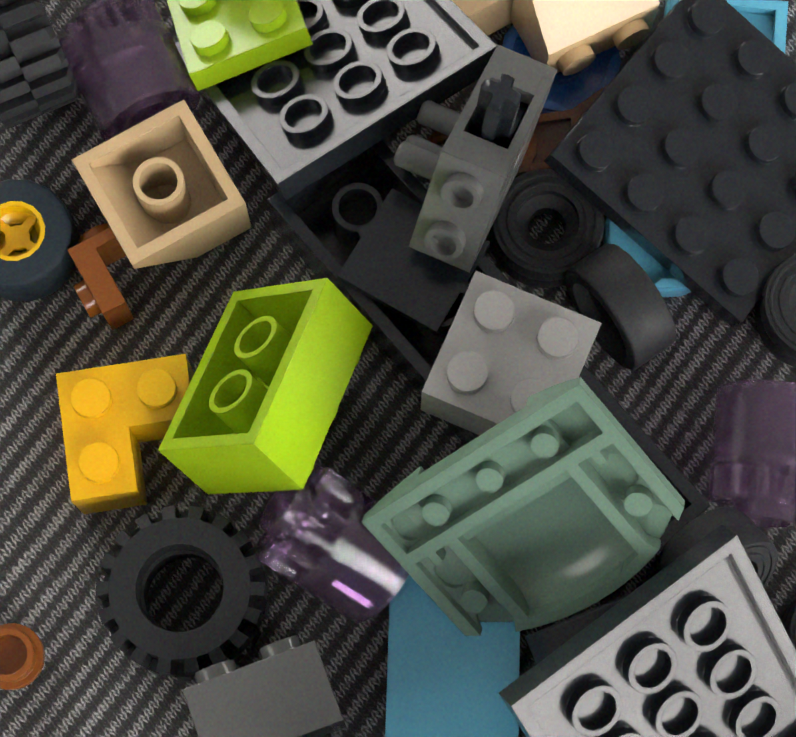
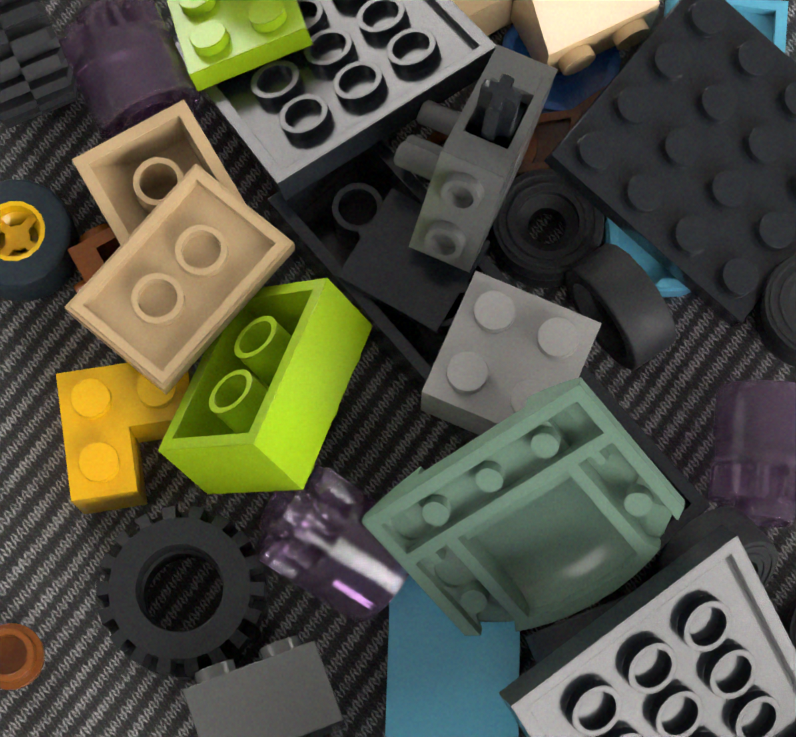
(180, 278): none -> tan tile

